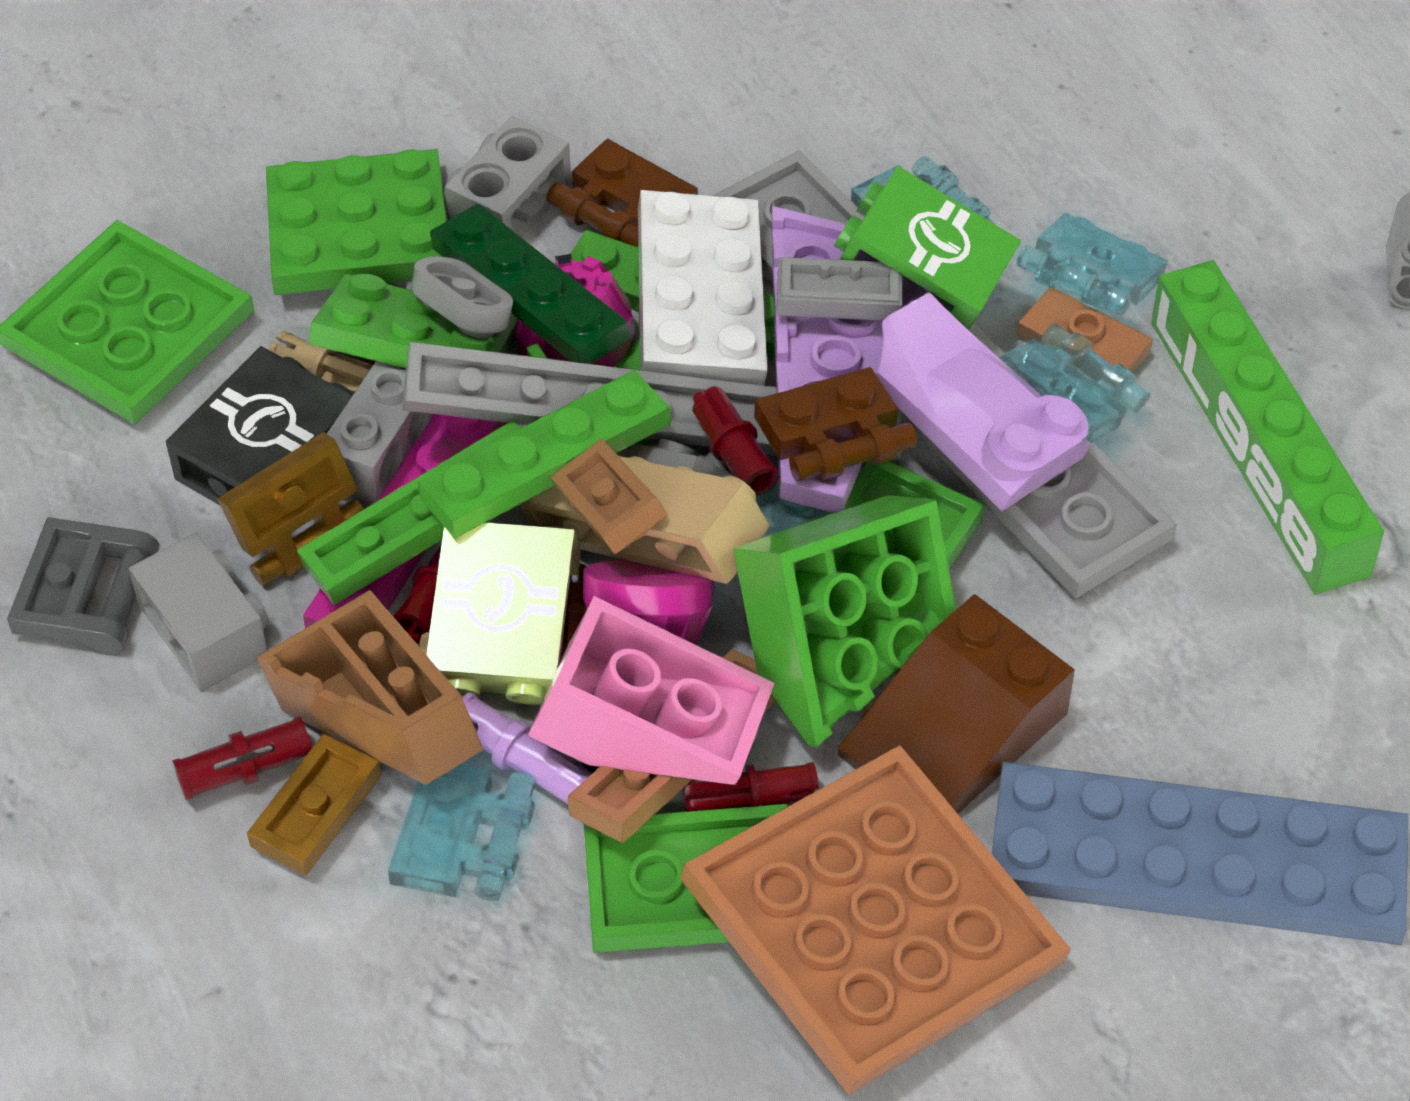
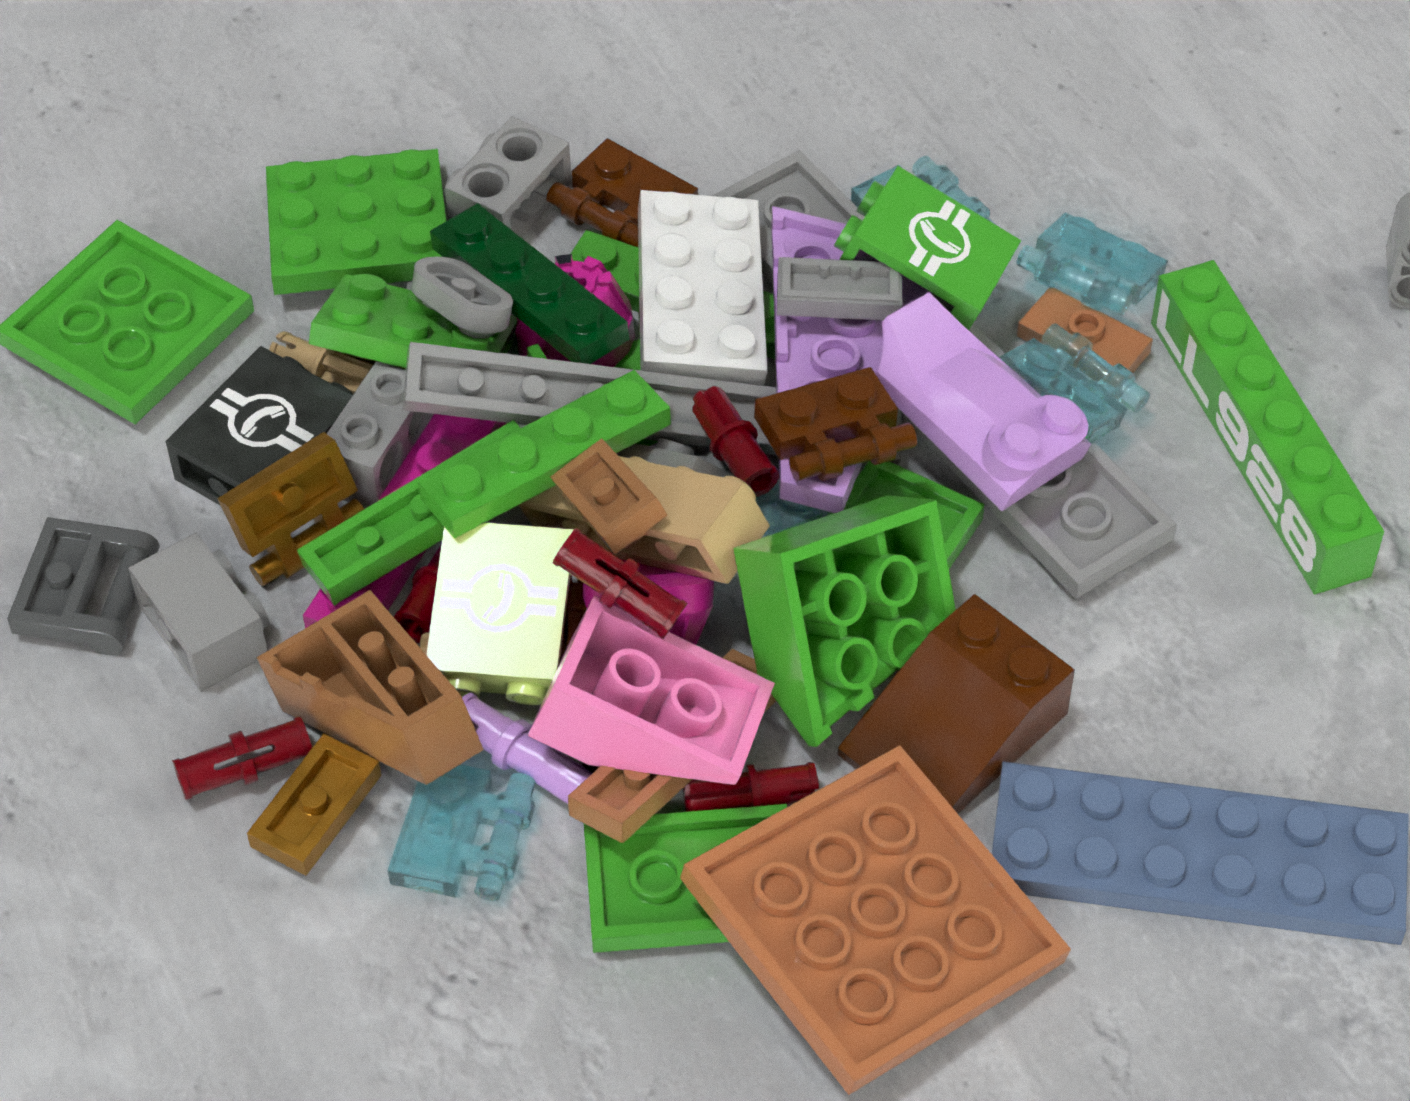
(619, 583): none -> dark red pin

